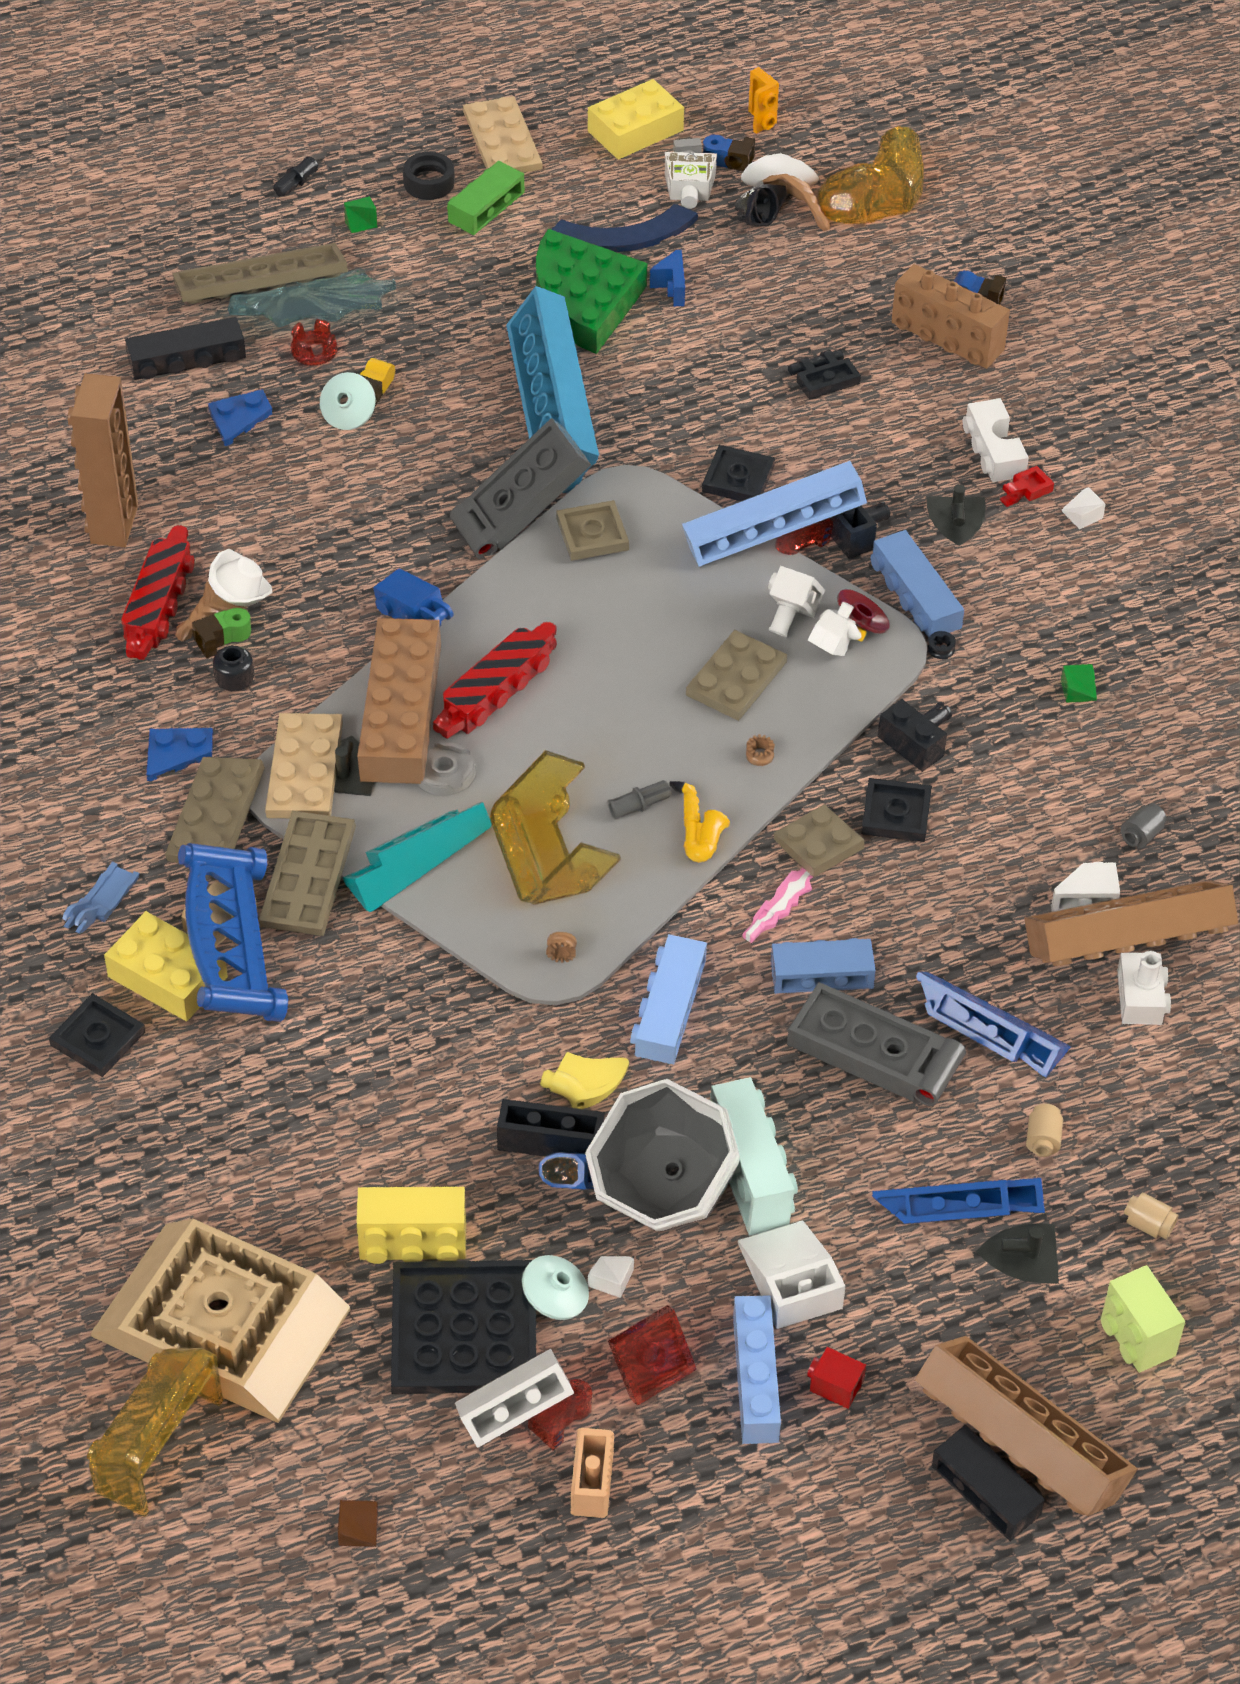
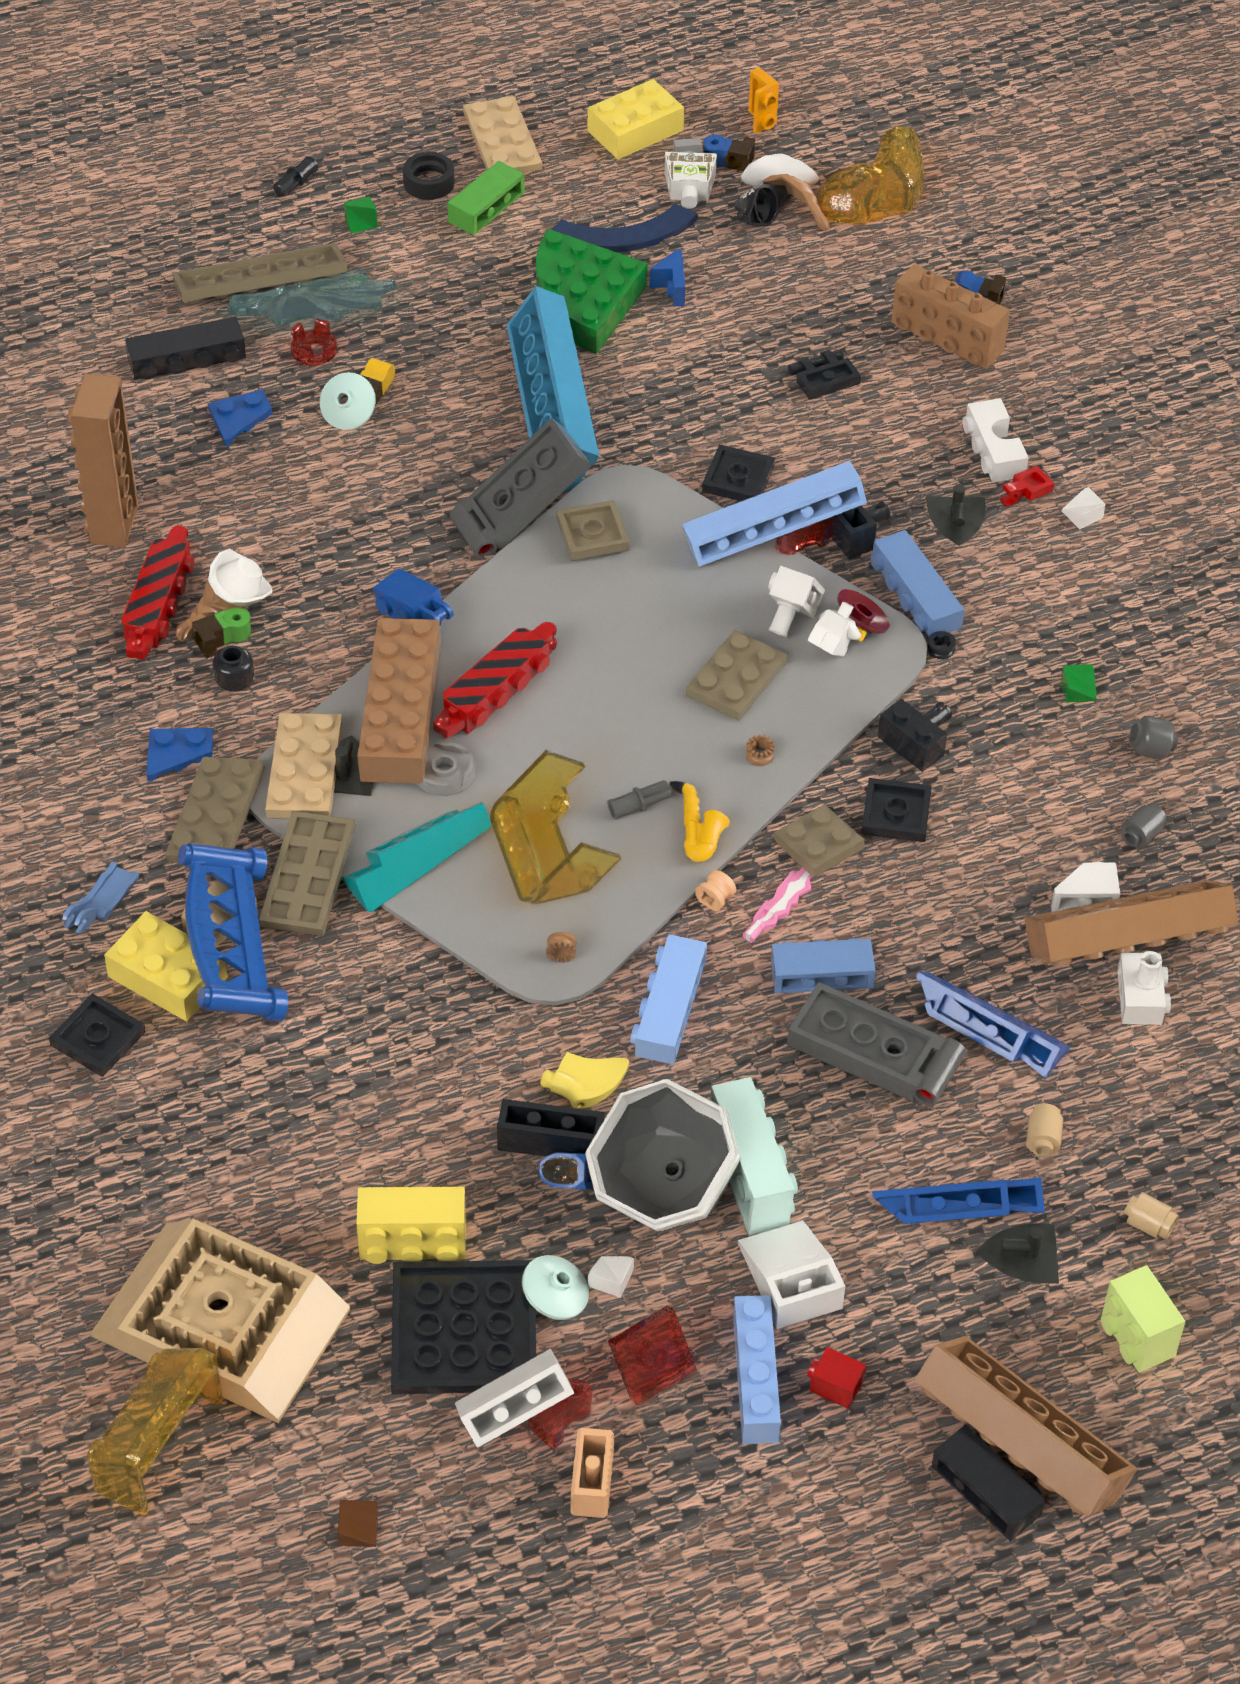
(715, 890): none -> light nougat wheel
(1153, 737): none -> dark grey head

